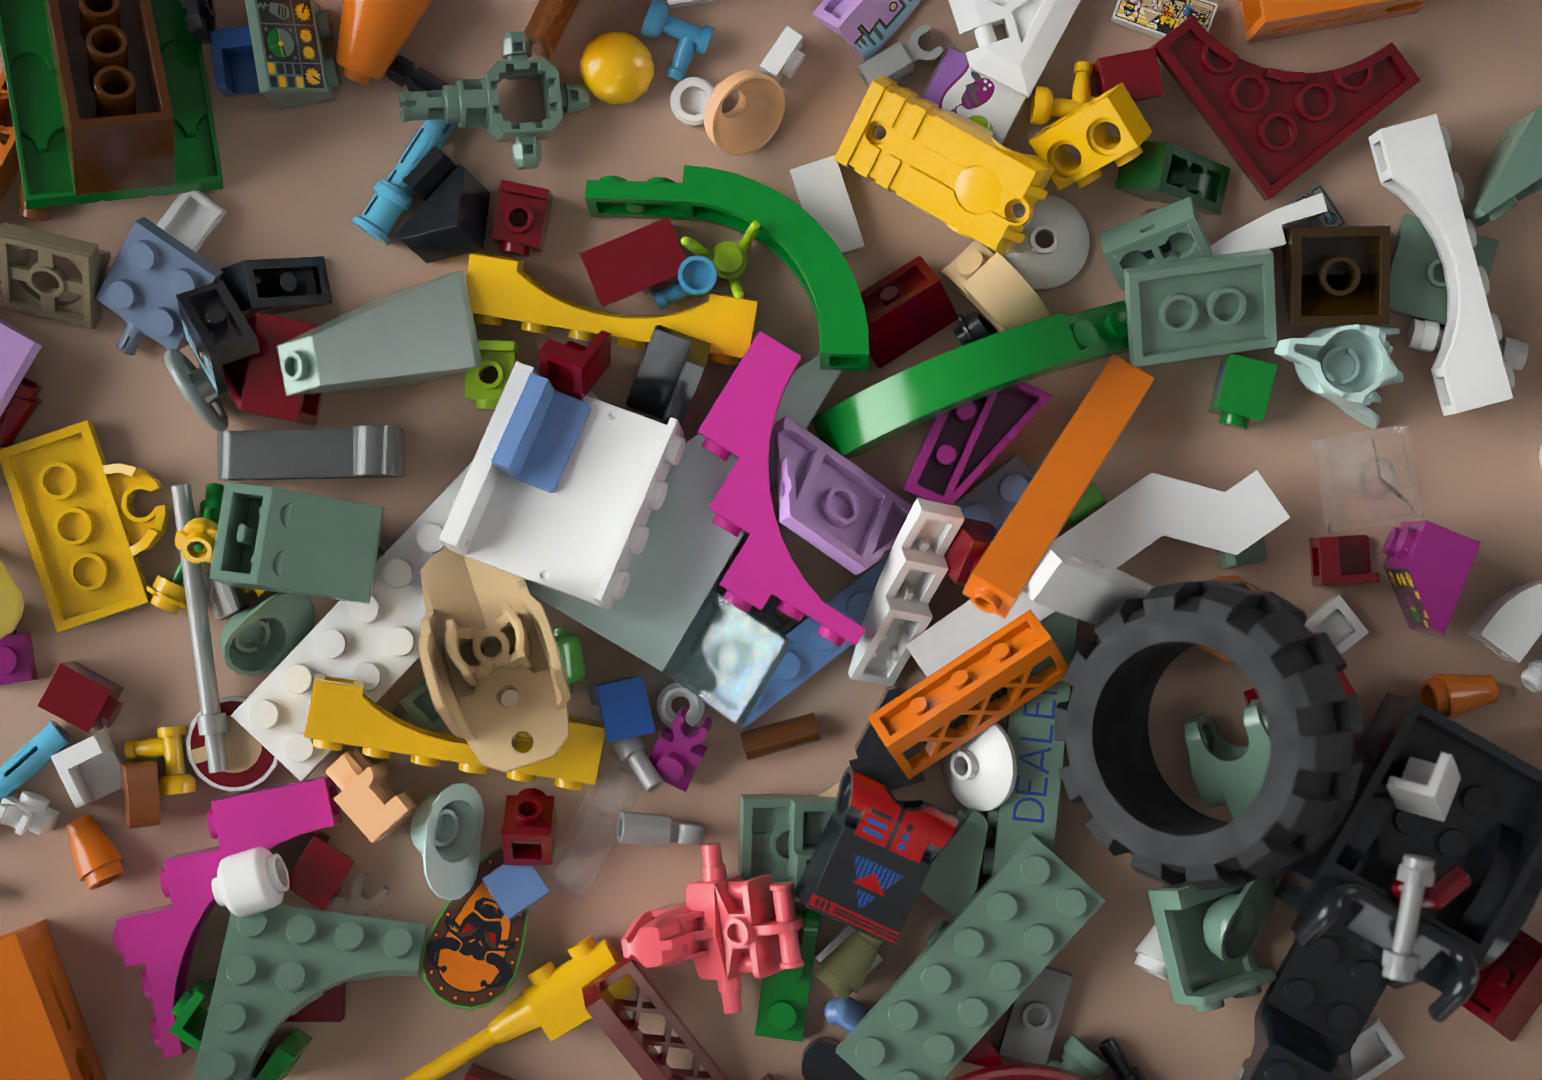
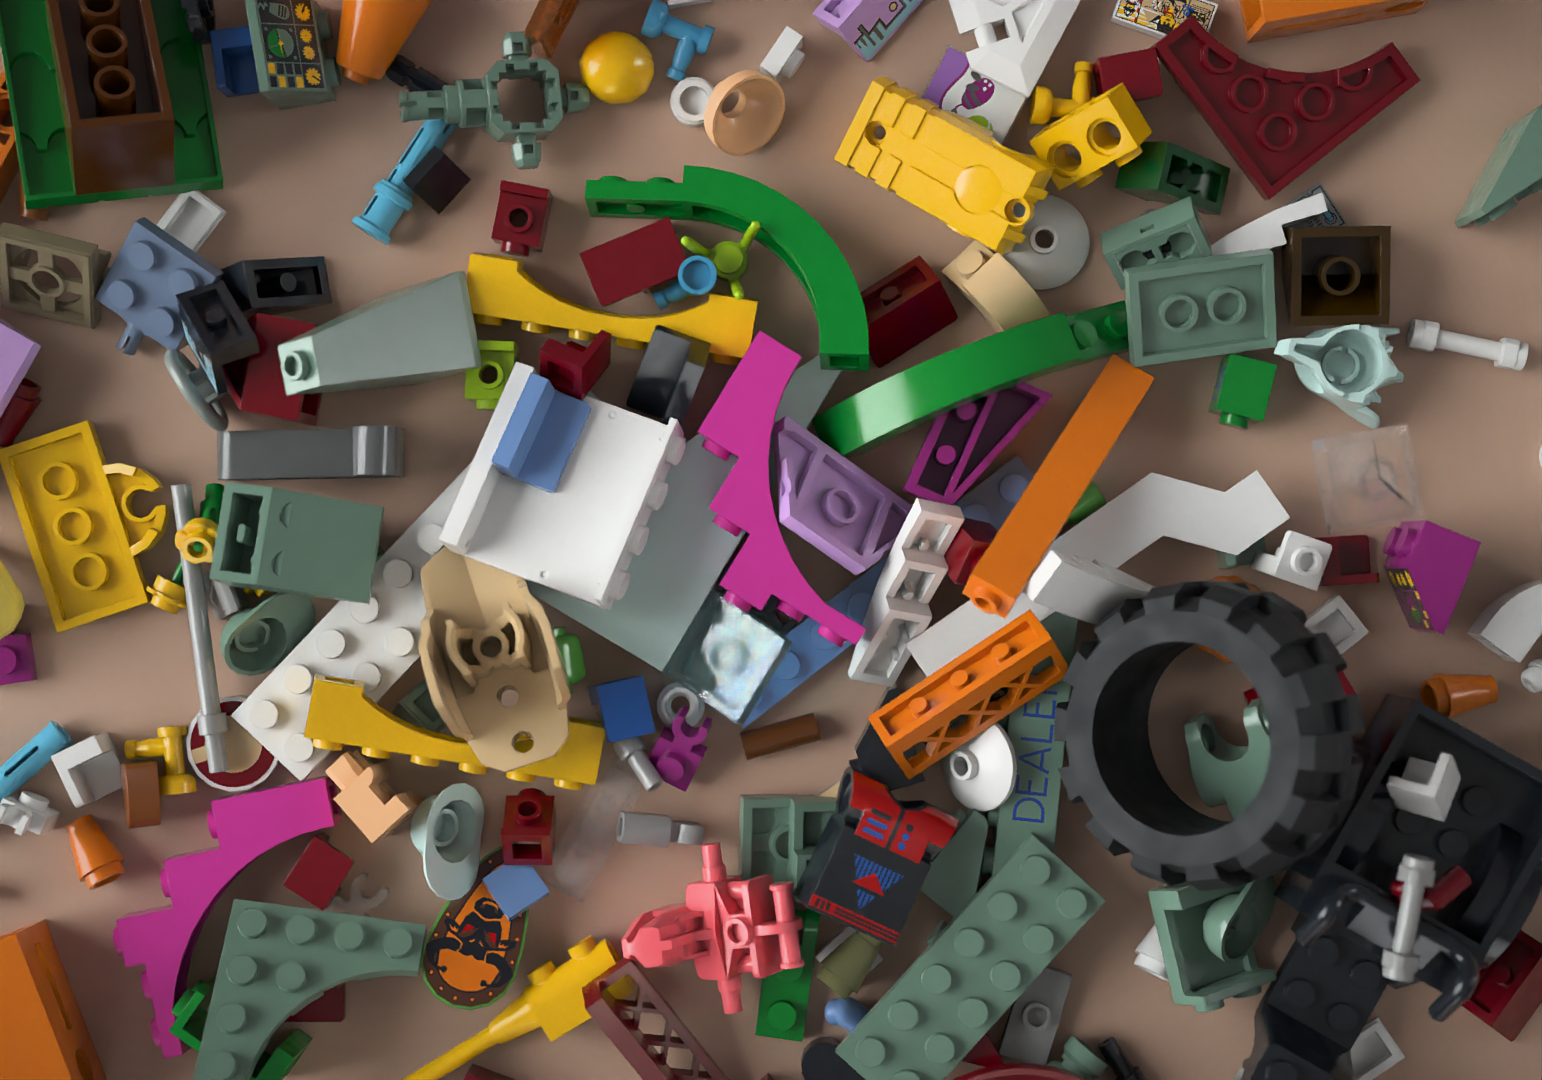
(82, 697): dark red brick -> none
(250, 881): white head -> none
(450, 220): black slope -> none
(825, 199): white tile -> none
(899, 59): light grey bar -> none
(972, 328): black plate -> none
(1296, 561): none -> white bracket
(1417, 169): white arch -> none
(1418, 275): sand green plate -> none

